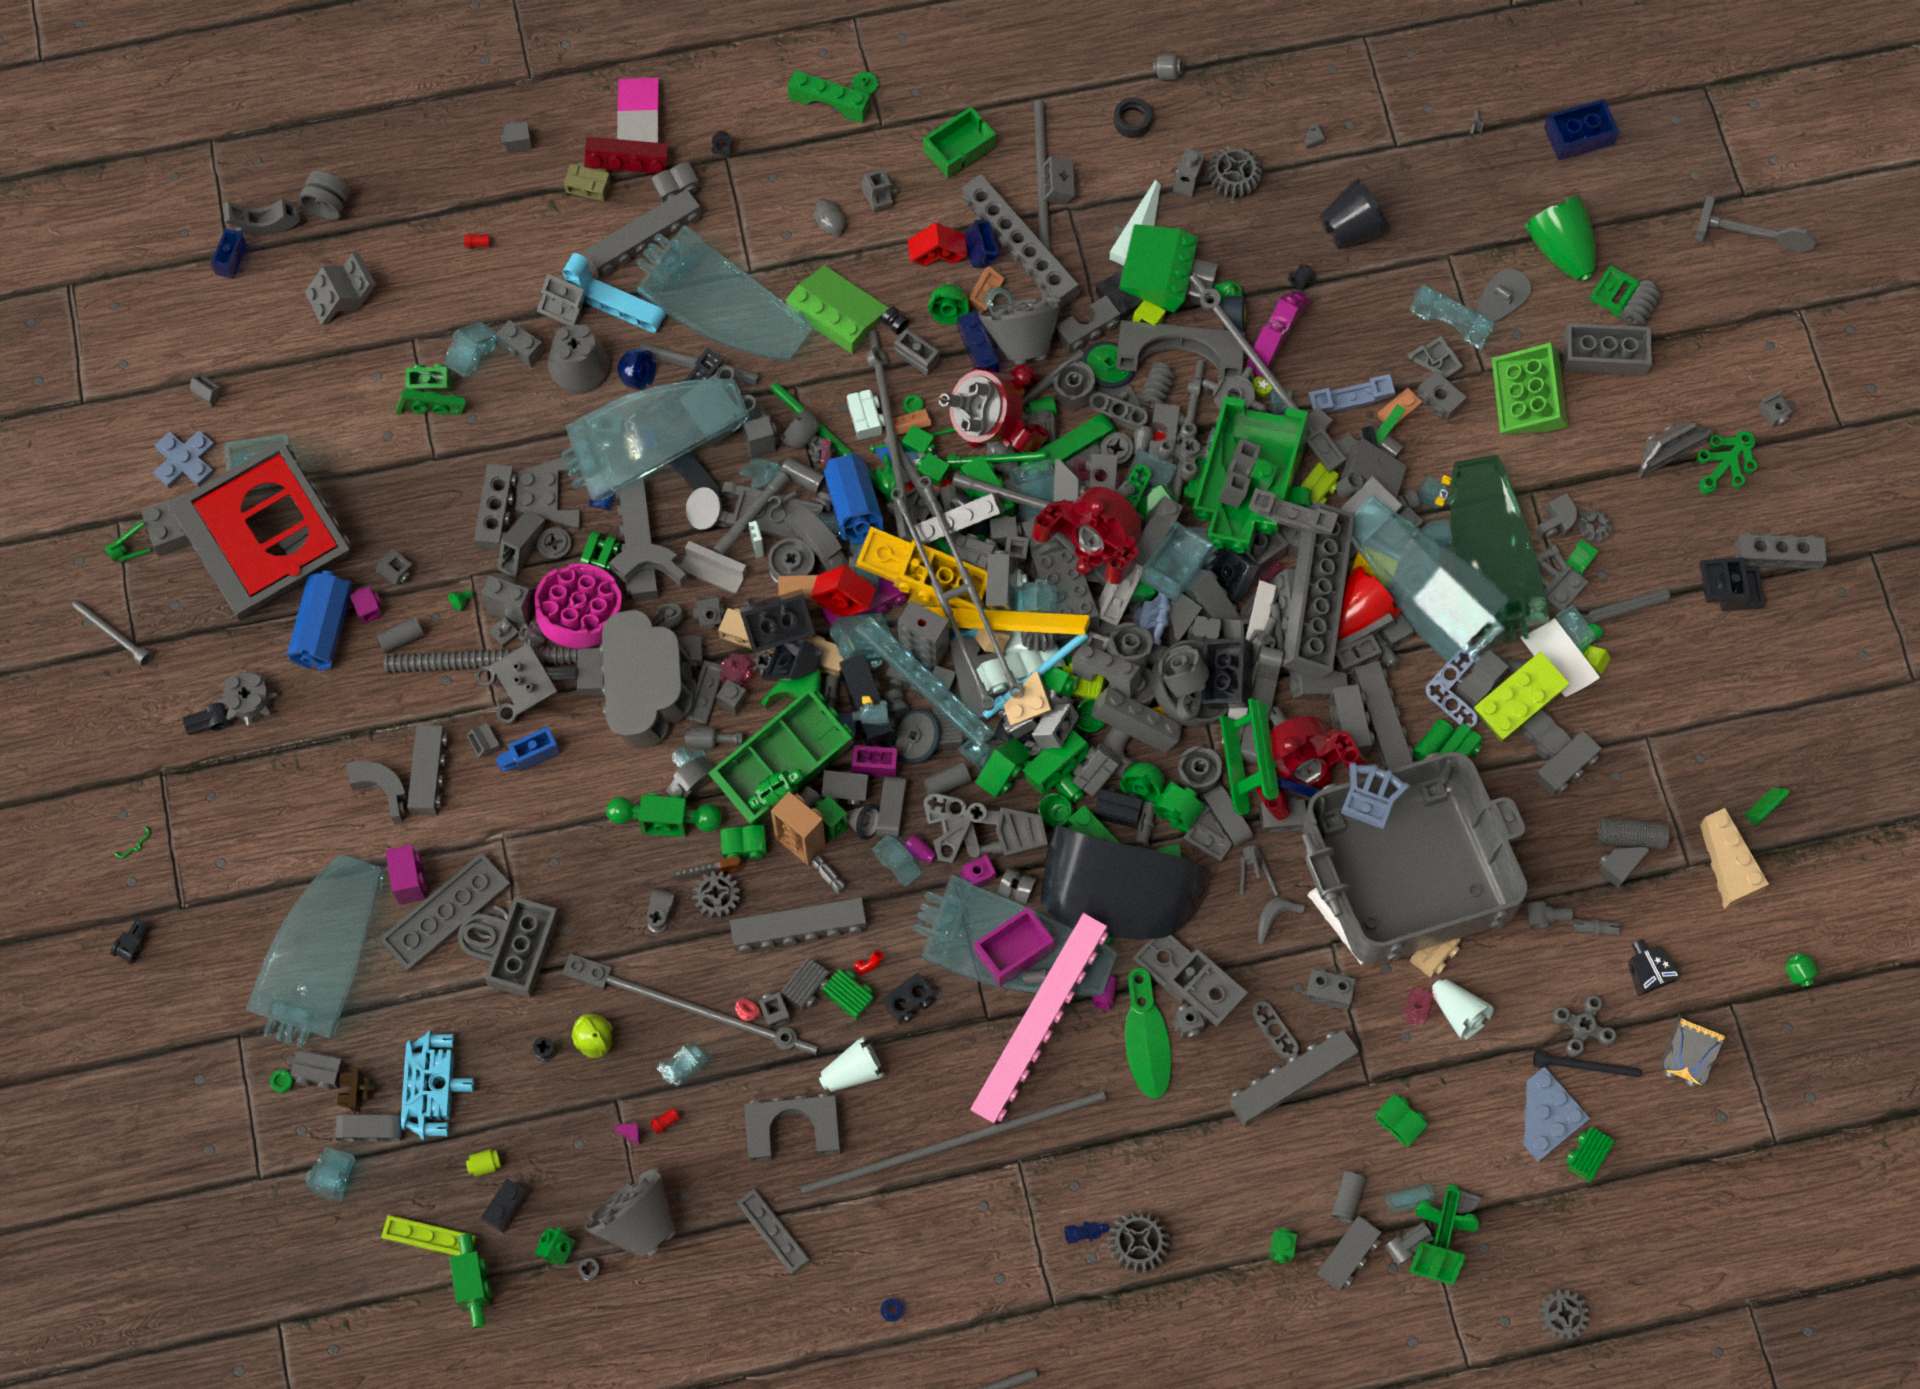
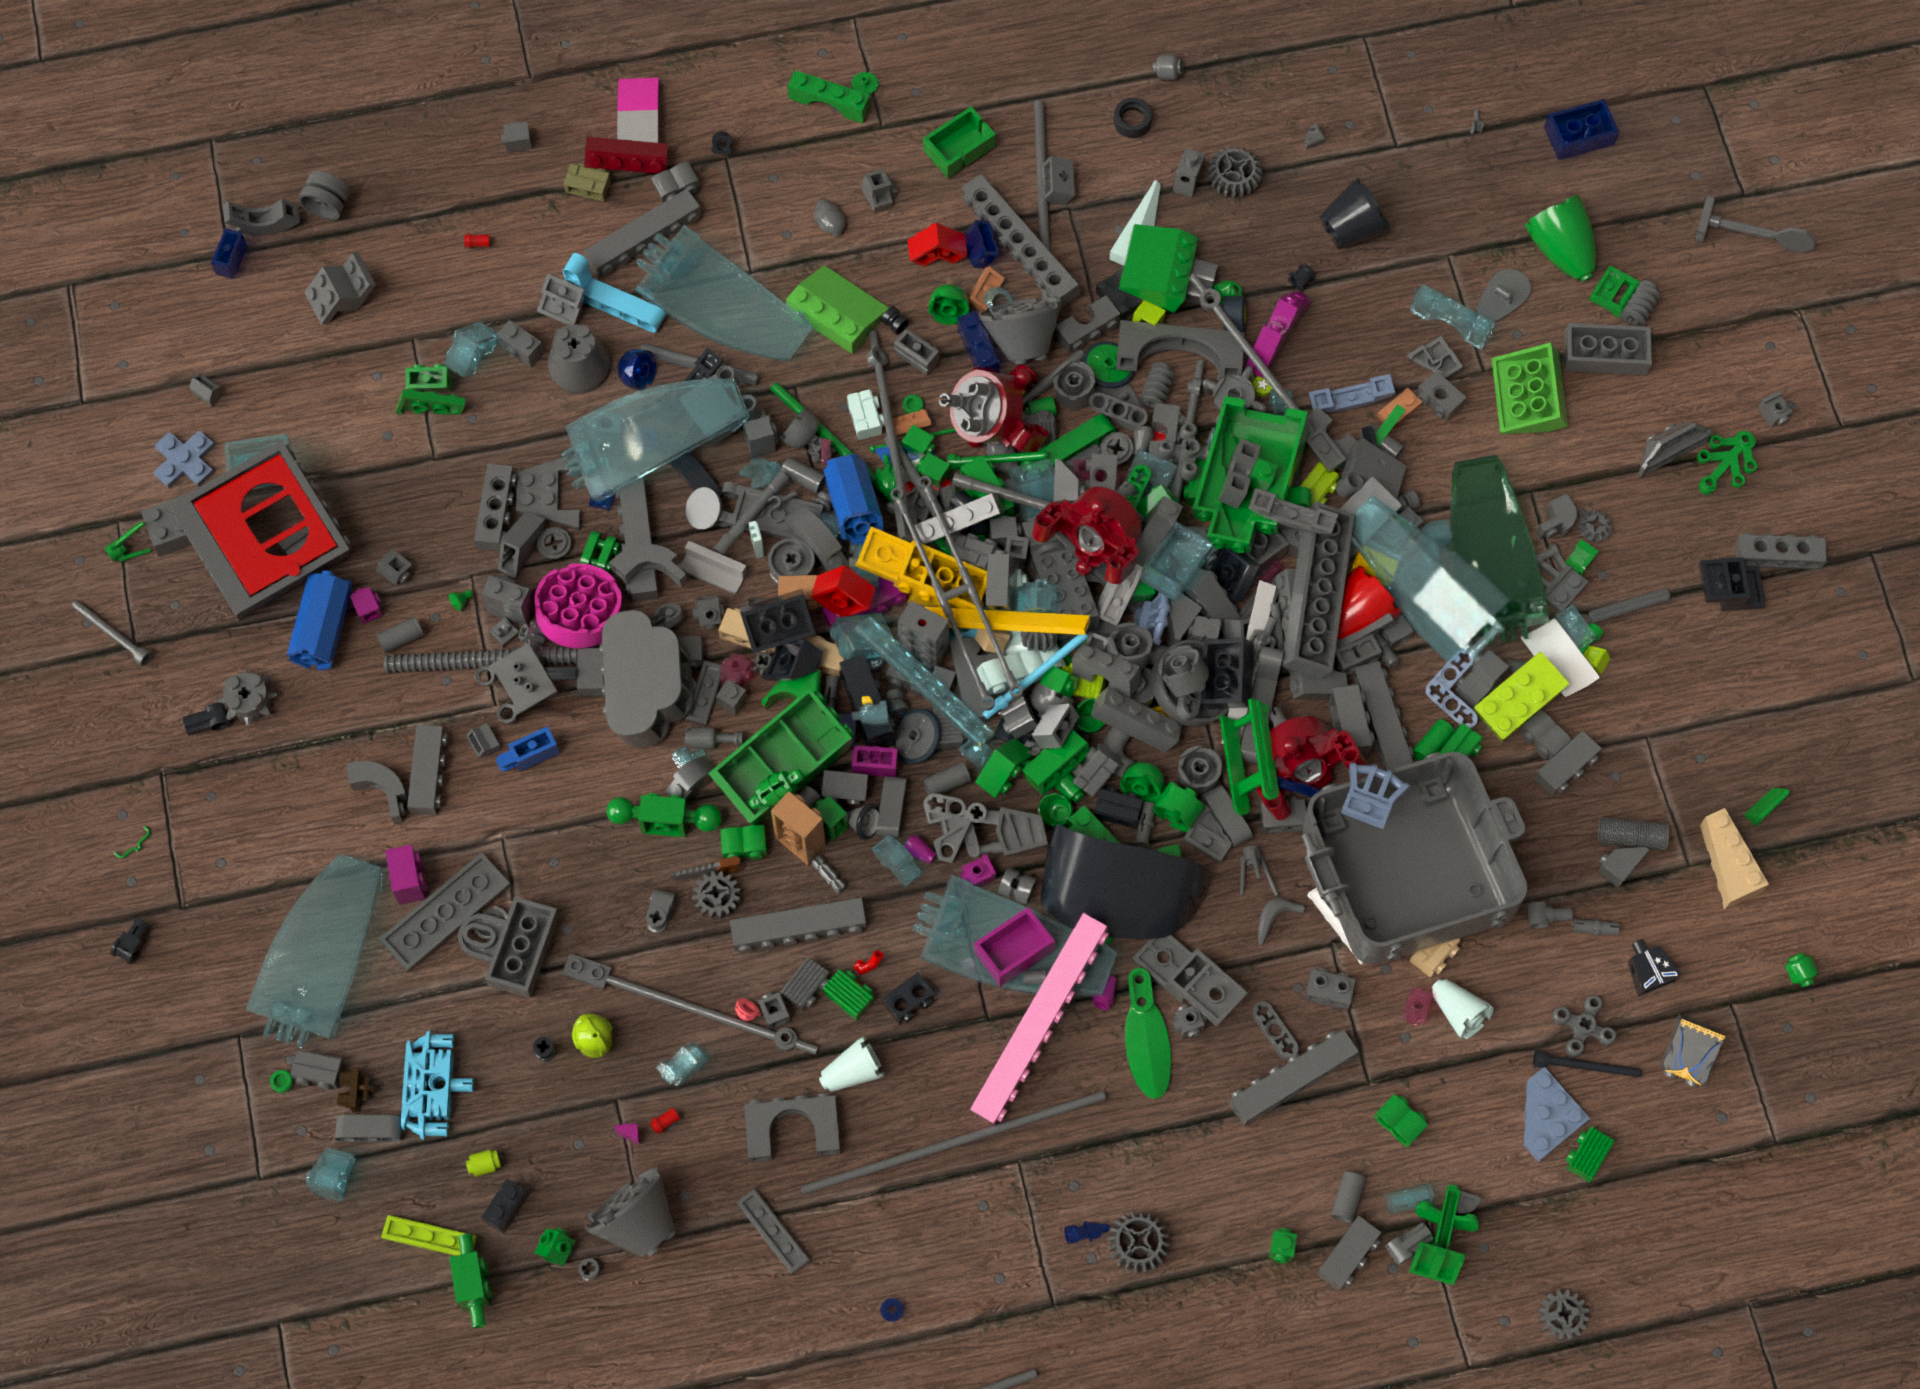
(1031, 704): tan wing -> none
(1434, 492): clear light blue piece -> none

